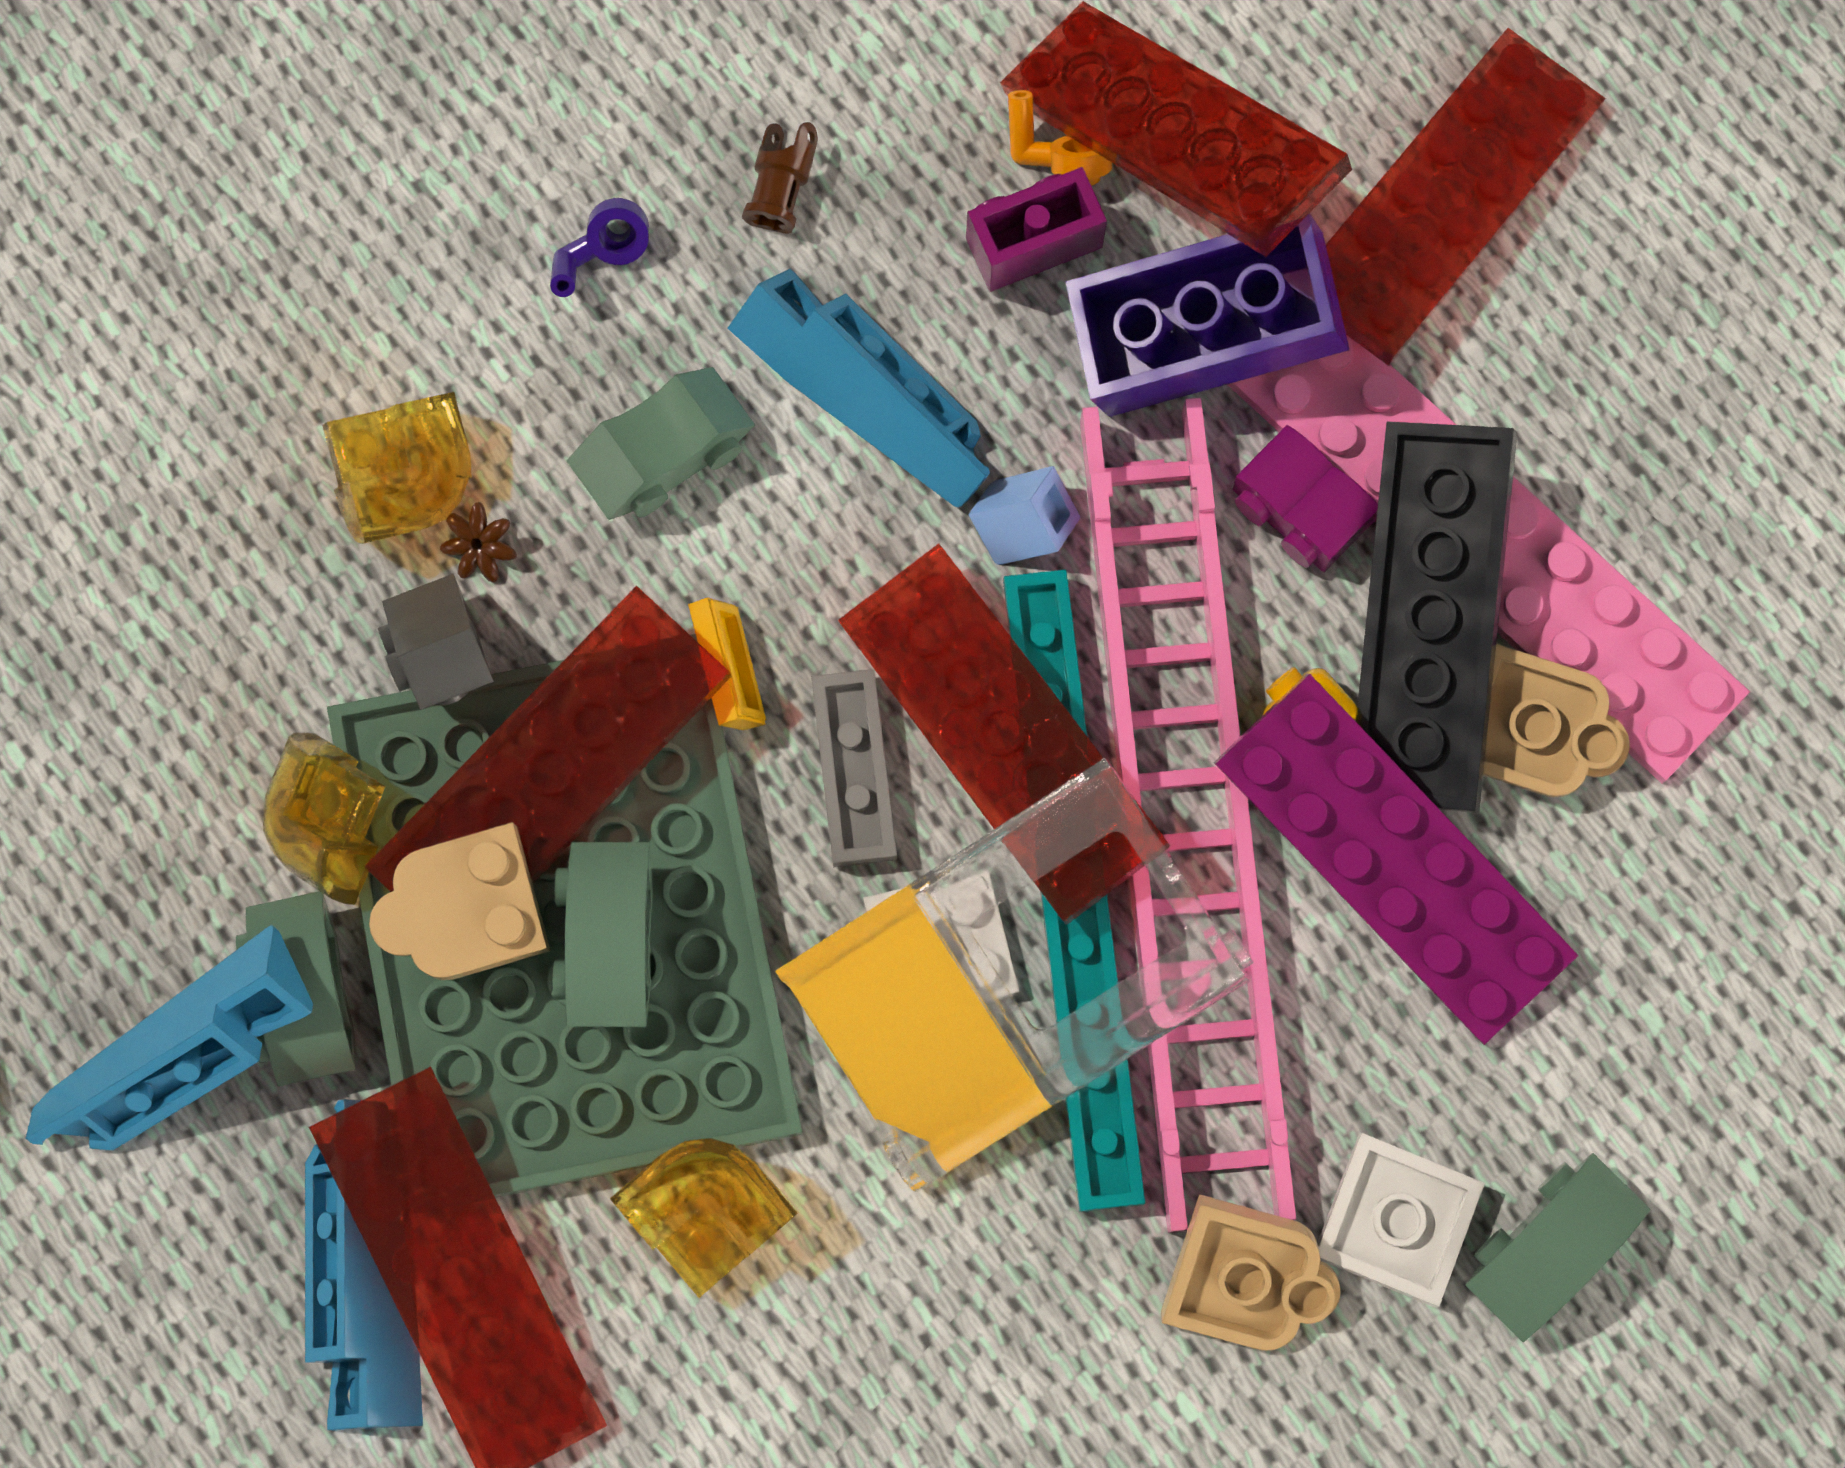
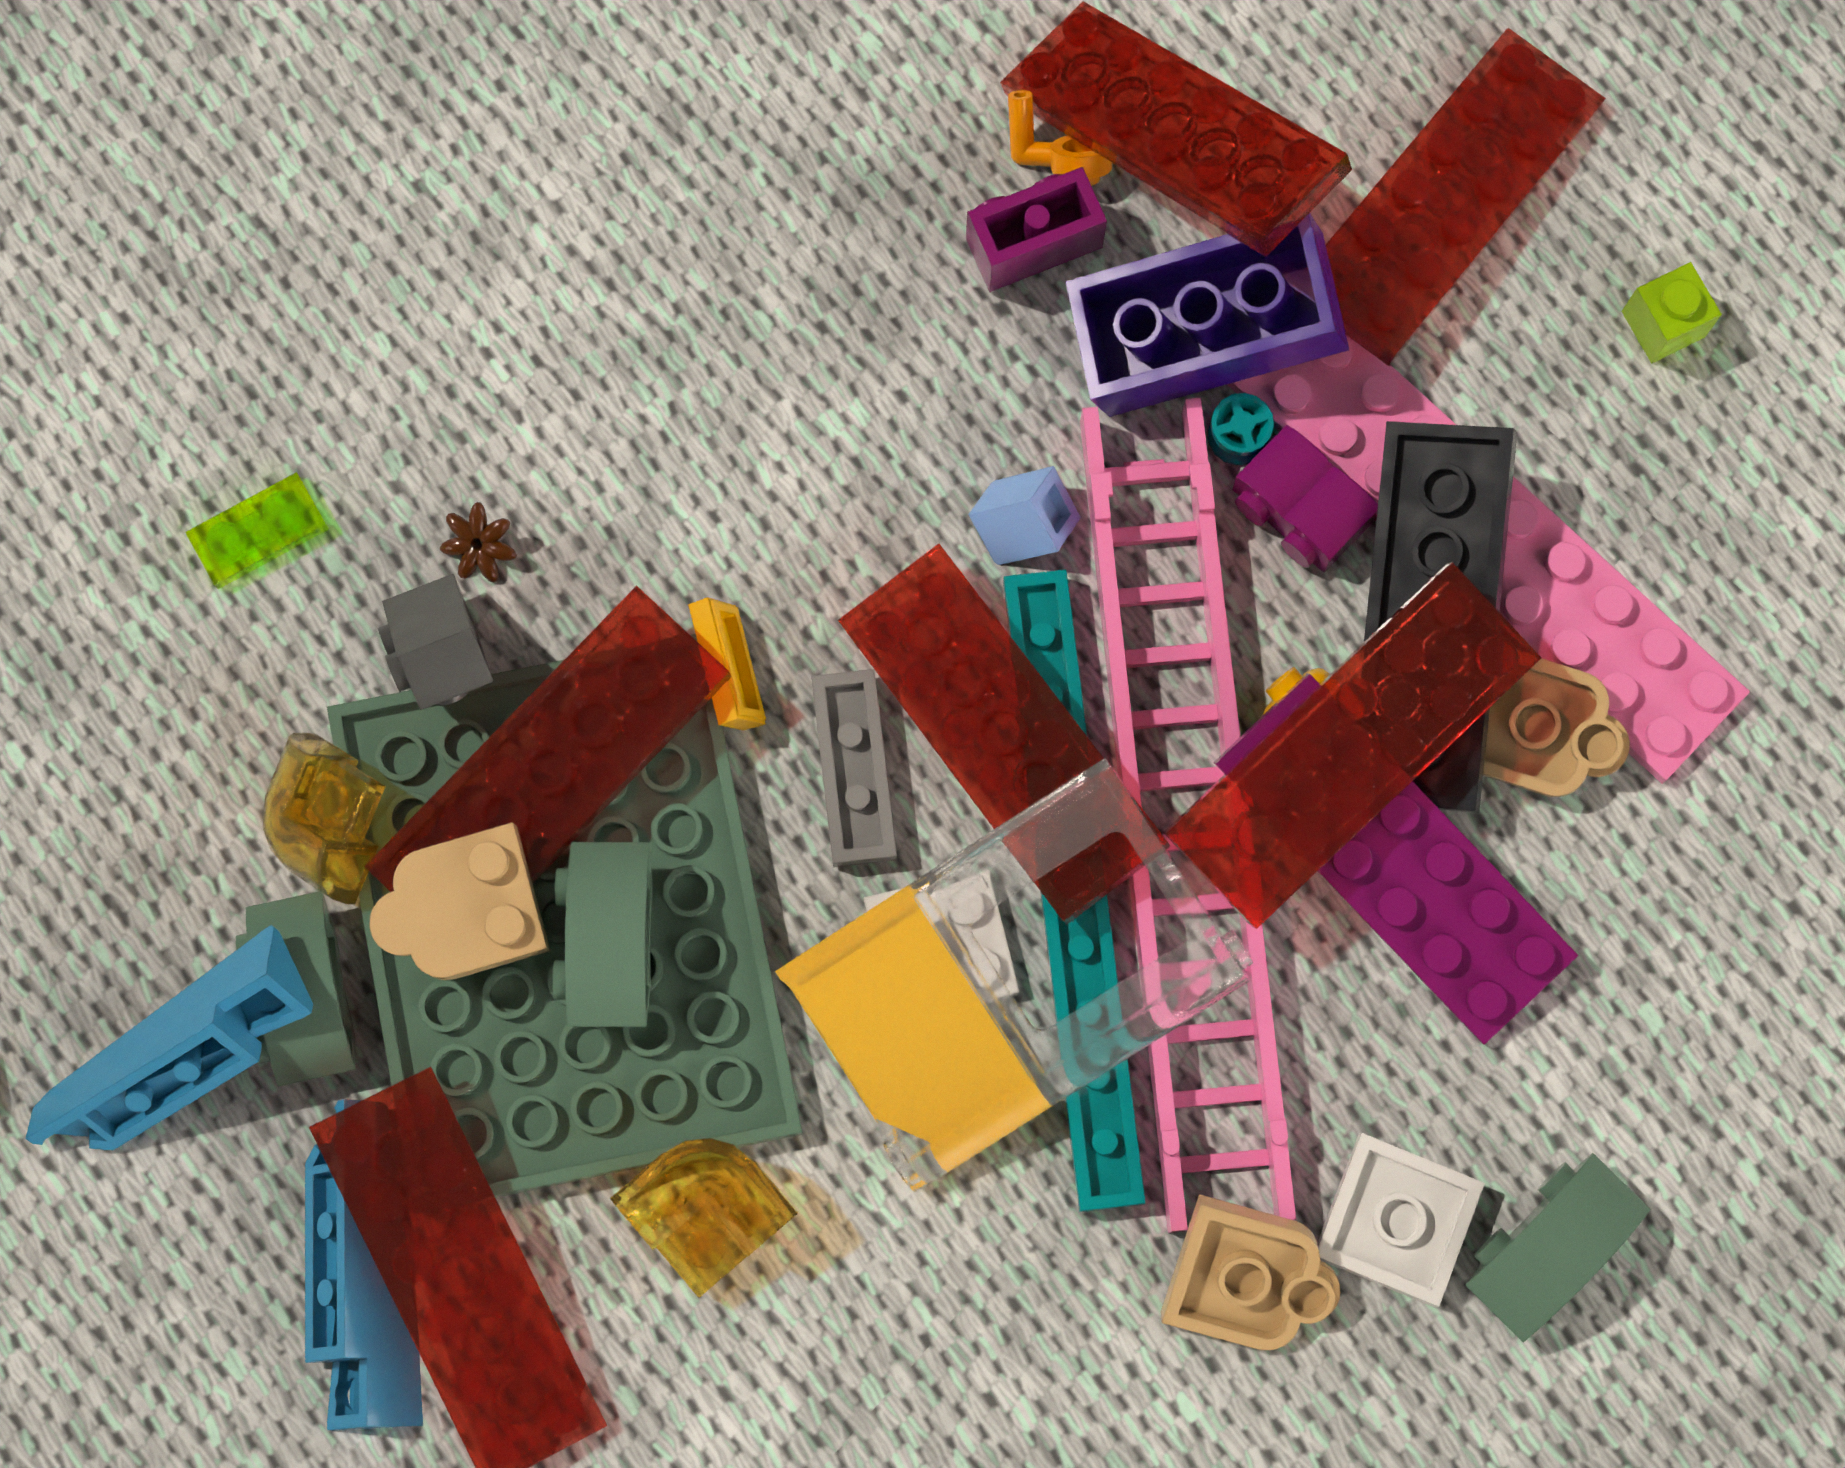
(257, 530): none -> clear neon green plate
(399, 467): clear yellow brick -> none
(601, 243): dark purple plate -> none
(661, 443): sand green brick -> none
(780, 178): reddish brown piece -> none
(864, 381): dark azure wedge -> none
(1239, 416): none -> teal wheel
(1352, 745): none -> clear red plate
(1671, 312): none -> lime brick

